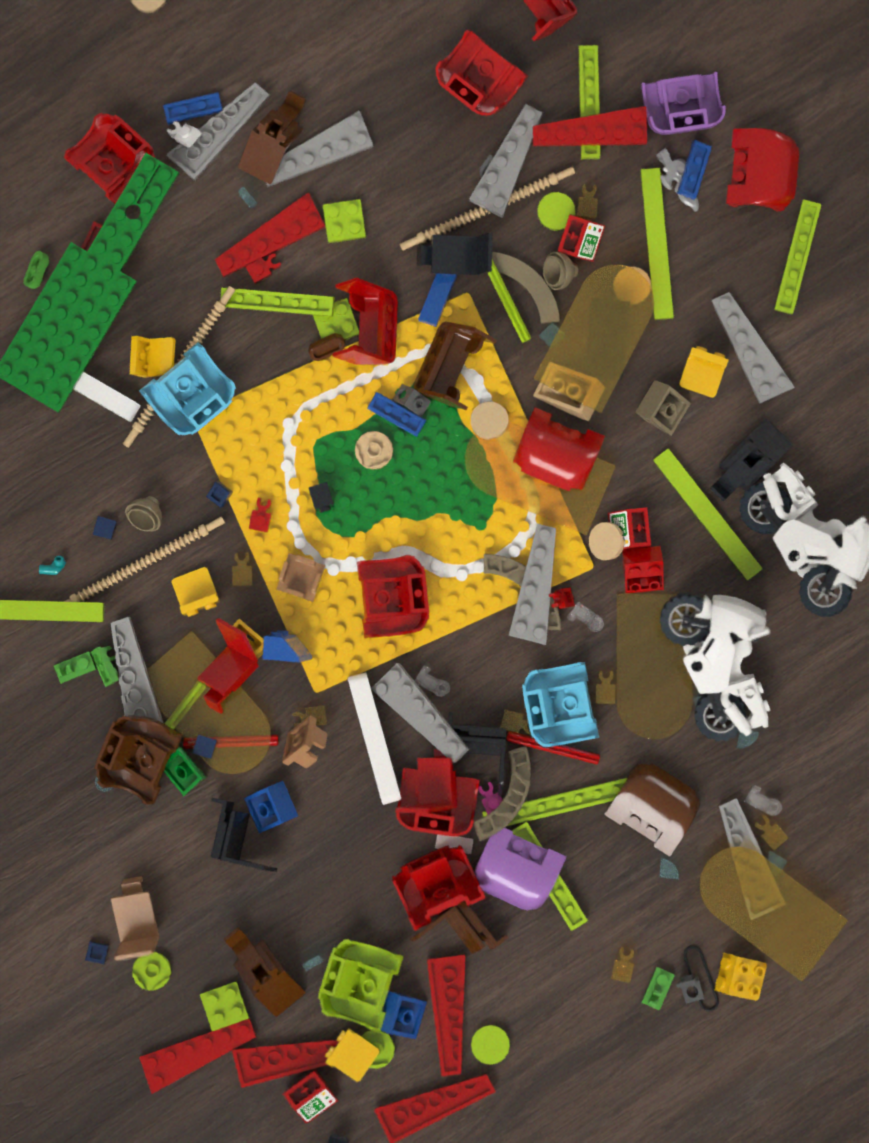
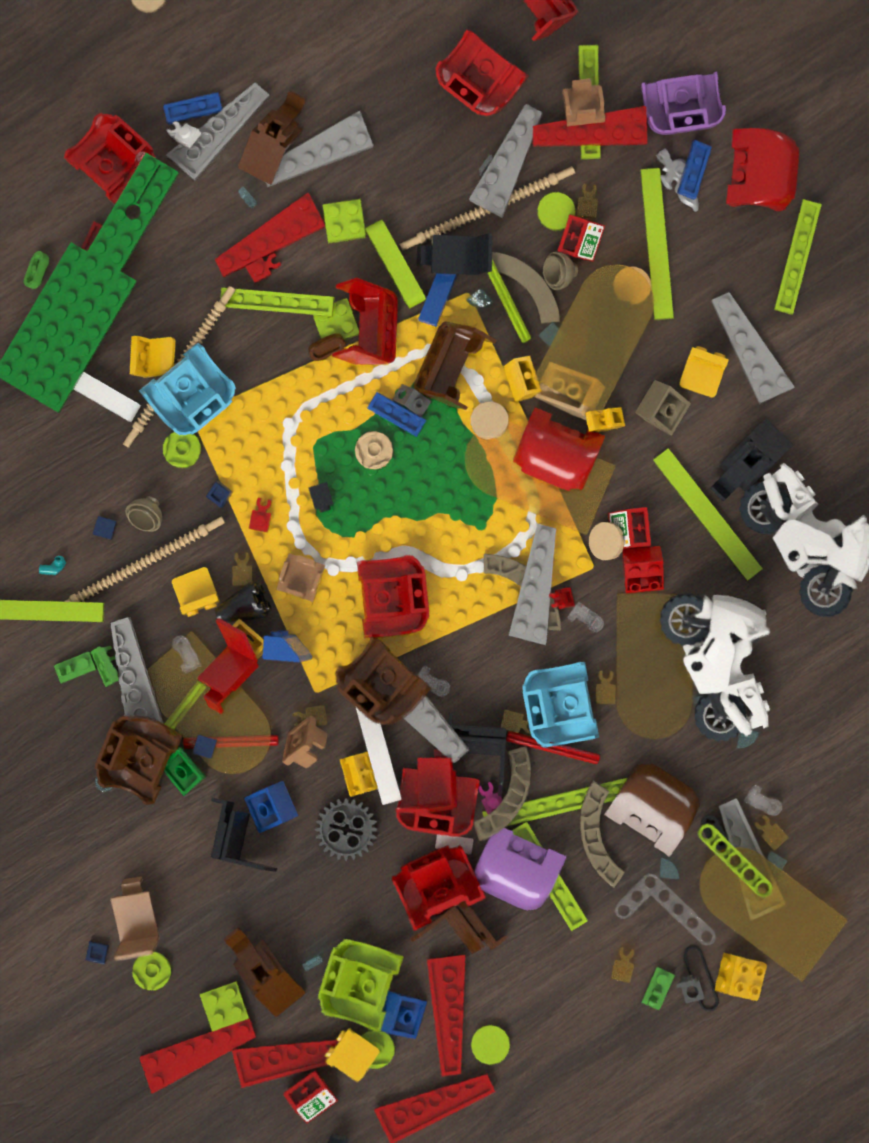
(181, 450): none -> lime tile
(187, 653): none -> clear leg
(245, 604): none -> black cone
(342, 847): none -> dark grey gear
(358, 774): none -> yellow hinge
(381, 684): none -> reddish brown piece
(395, 264): none -> lime beam
(480, 299): none -> clear light blue tile
(521, 378): none -> yellow brick
(583, 103): none -> medium nougat panel
(591, 835): none -> dark tan tile
(607, 420): none -> yellow brick
(668, 905): none -> clear beam
(707, 831): none -> black beam
(743, 865): none -> lime beam

